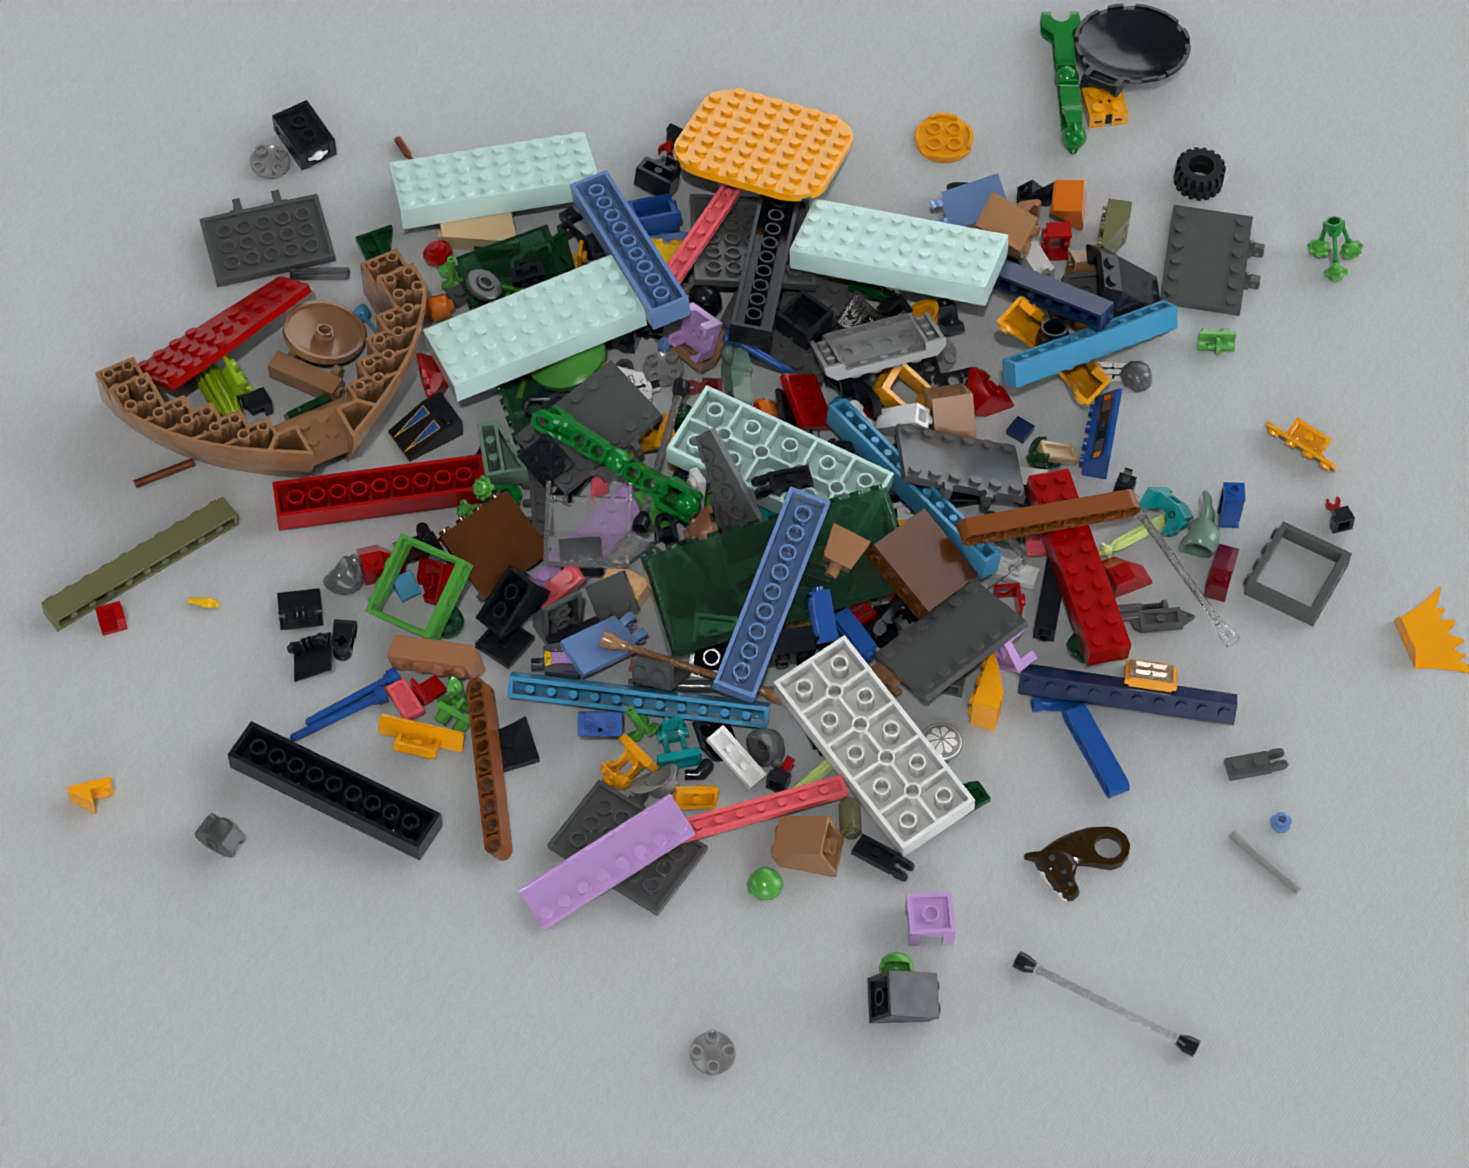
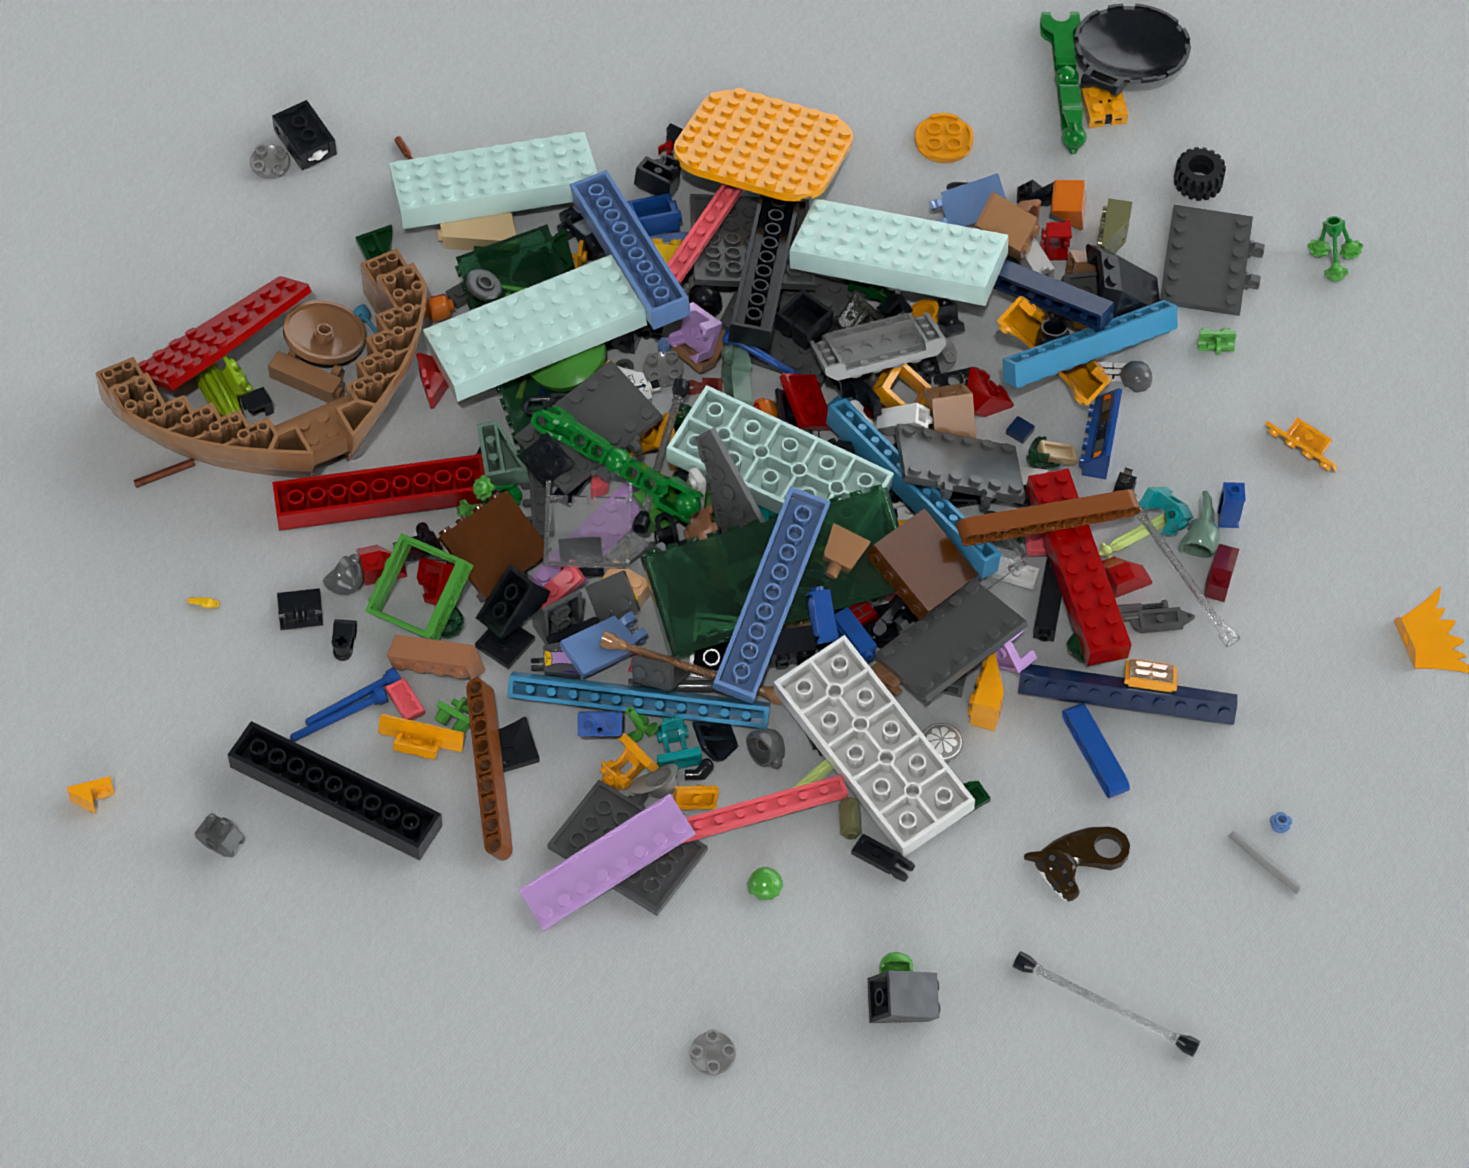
(111, 618): red panel -> none
(139, 563): olive brick -> none
(267, 238): dark grey hinge -> none
(310, 405): dark green wing -> none
(311, 655): black hinge -> none
(320, 273): black axle -> none
(406, 586): dark azure slope -> none
(427, 427): black slope -> none
(428, 690): red bracket -> none
(437, 253): red plate -> none
(449, 272): bright green plant -> none
(454, 689): bright green plant -> none
(528, 271): black piece -> none
(736, 757): white plate -> none
(780, 778): black piece -> none
(781, 480): black hinge -> none
(808, 844): medium nougat slope -> none
(930, 917): lavender panel -> none
(1014, 591): red bracket -> none
(1050, 704): blue piece -> none
(1254, 764): dark grey hinge -> none
(1282, 602): dark grey window -> none
(1342, 517): black piece -> none

